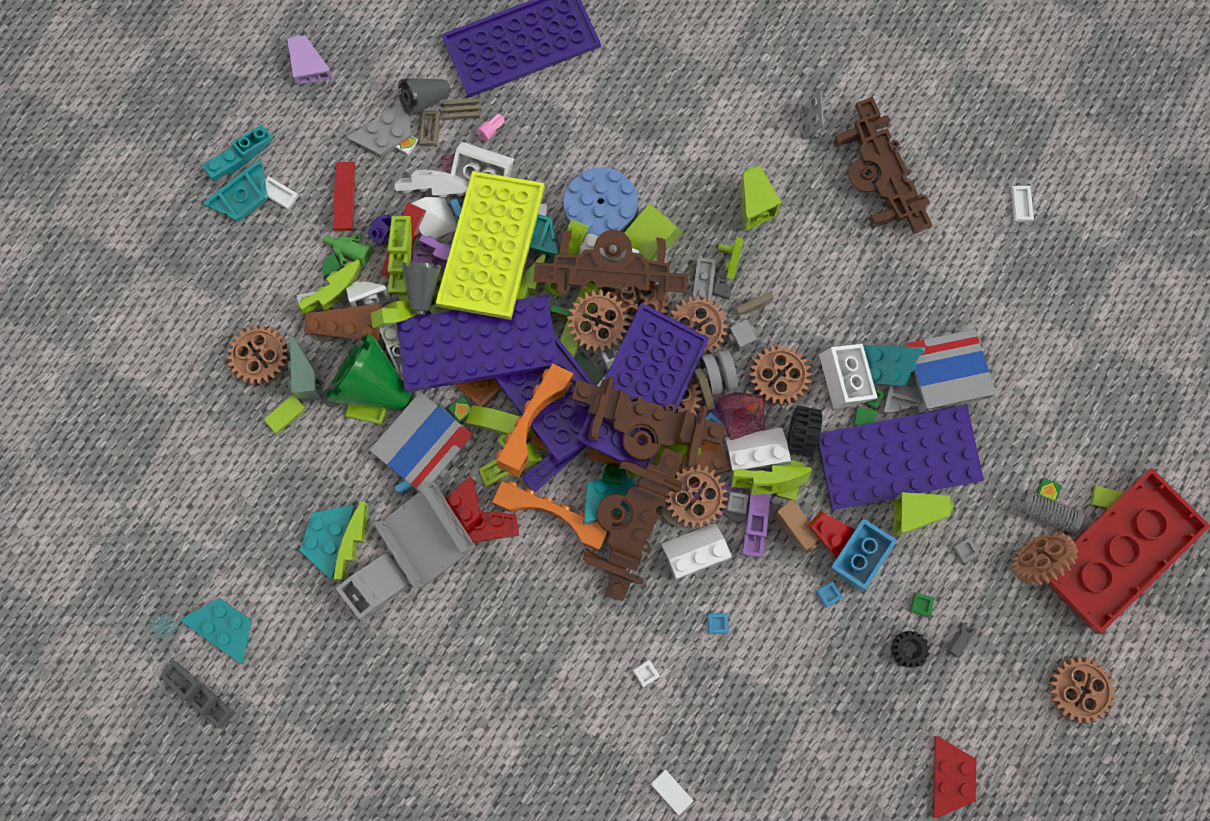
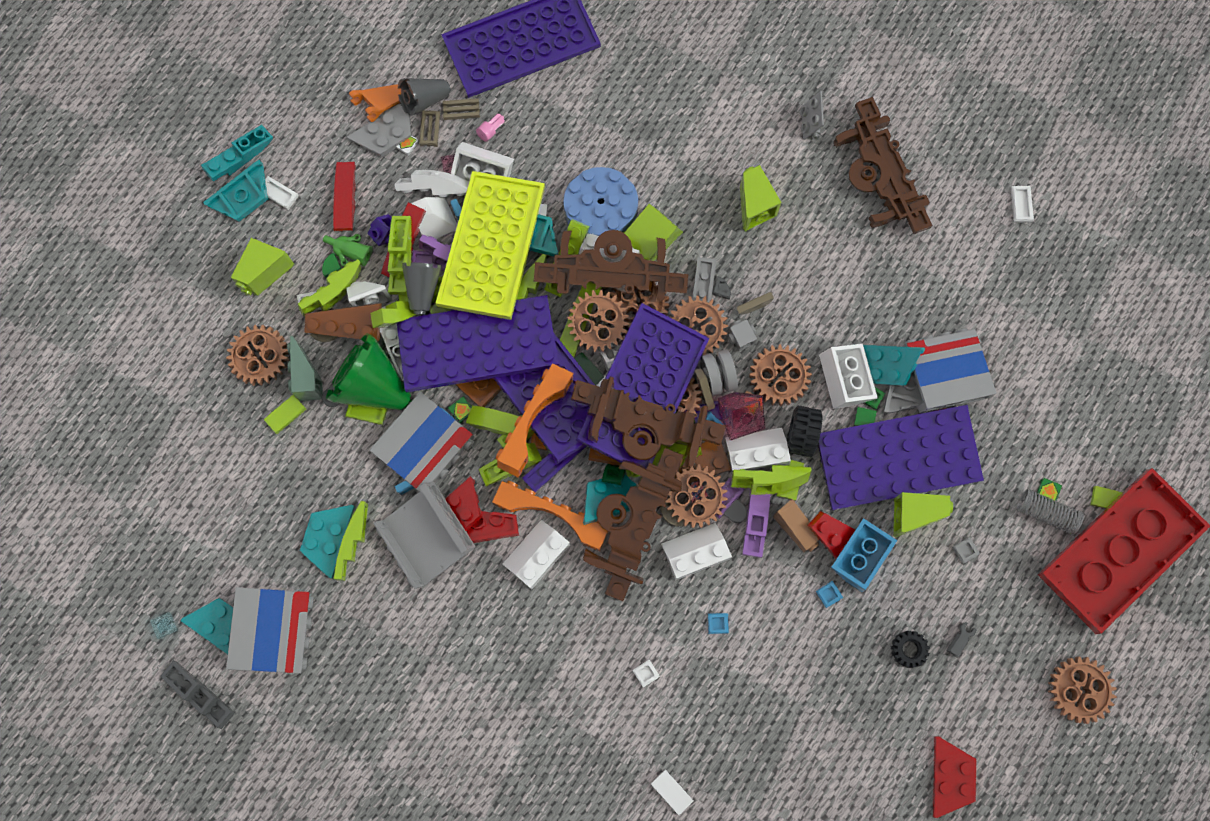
(260, 267): none -> lime slope
(269, 630): none -> panel
(306, 62): lavender slope -> none
(372, 586): light grey slope -> none
(378, 98): none -> orange flag
(536, 554): none -> white slope
(560, 312): green tile -> none
(734, 249): lime plate -> none
(737, 503): light grey tile -> none
(922, 604): green tile -> none
(1045, 558): nougat gear -> none

